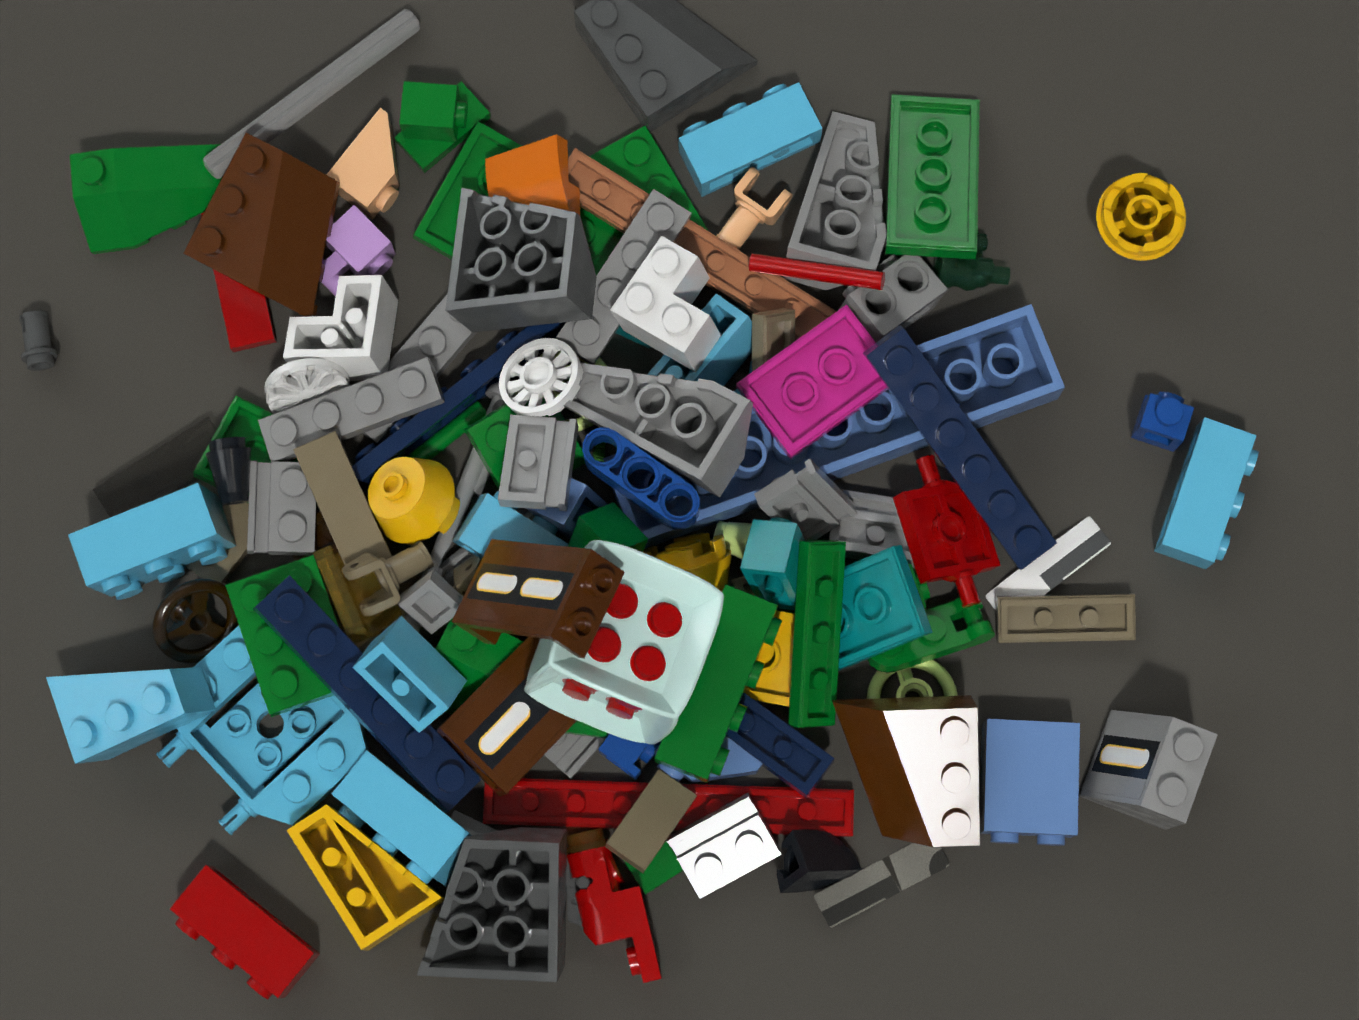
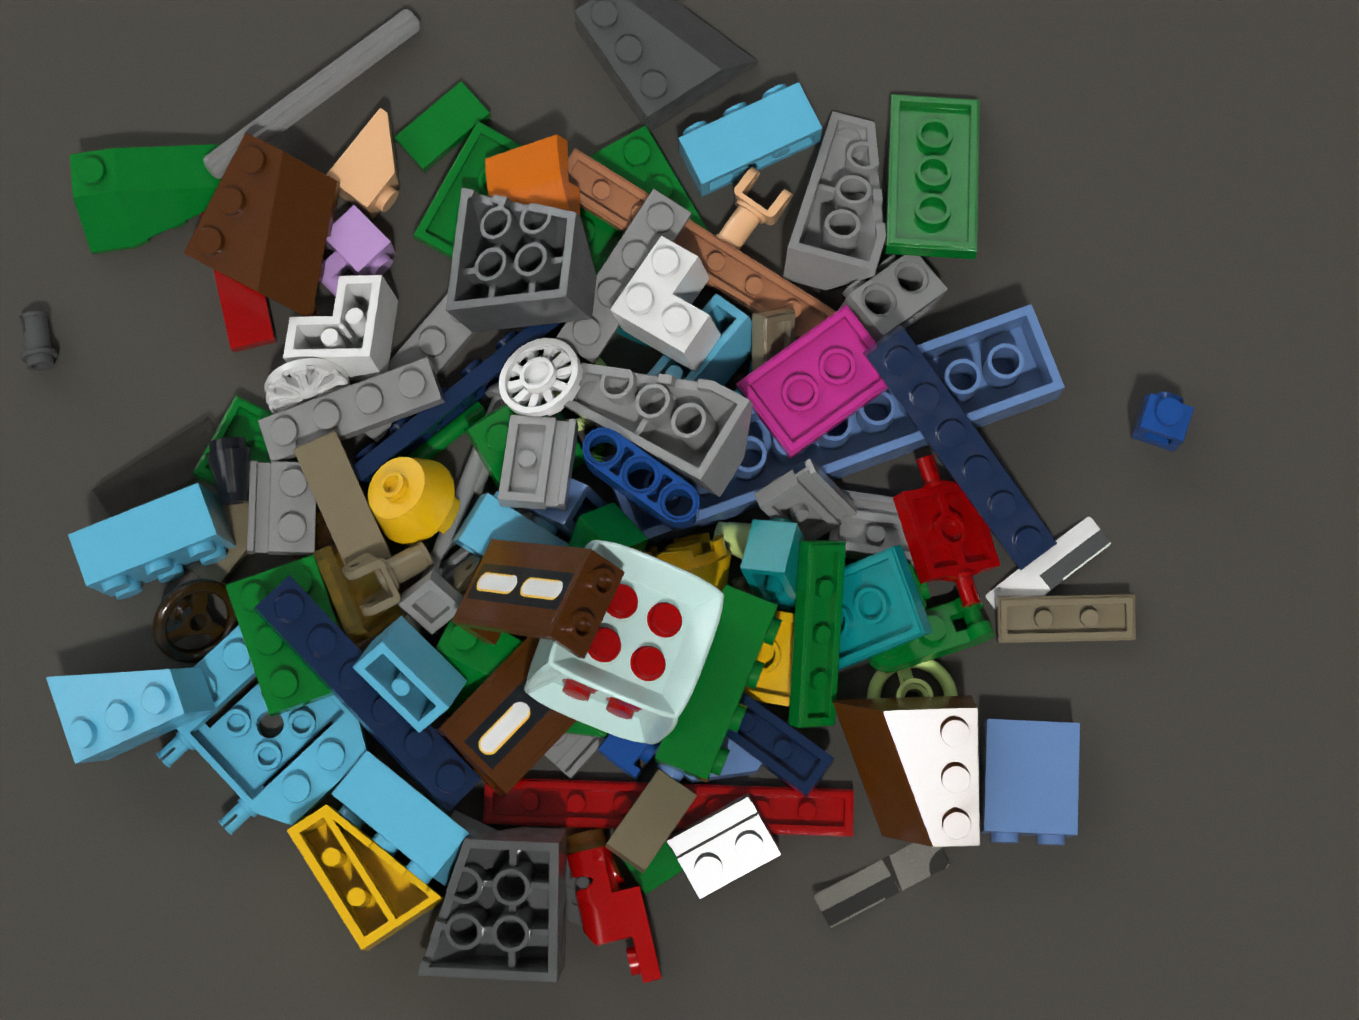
(243, 933): red brick -> none
(432, 111): green brick -> none
(814, 861): black brick -> none
(817, 271): red bar -> none
(971, 273): clear green piece -> none
(1141, 217): yellow cone -> none
(1148, 767): light grey slope -> none
(1207, 494): medium azure brick -> none

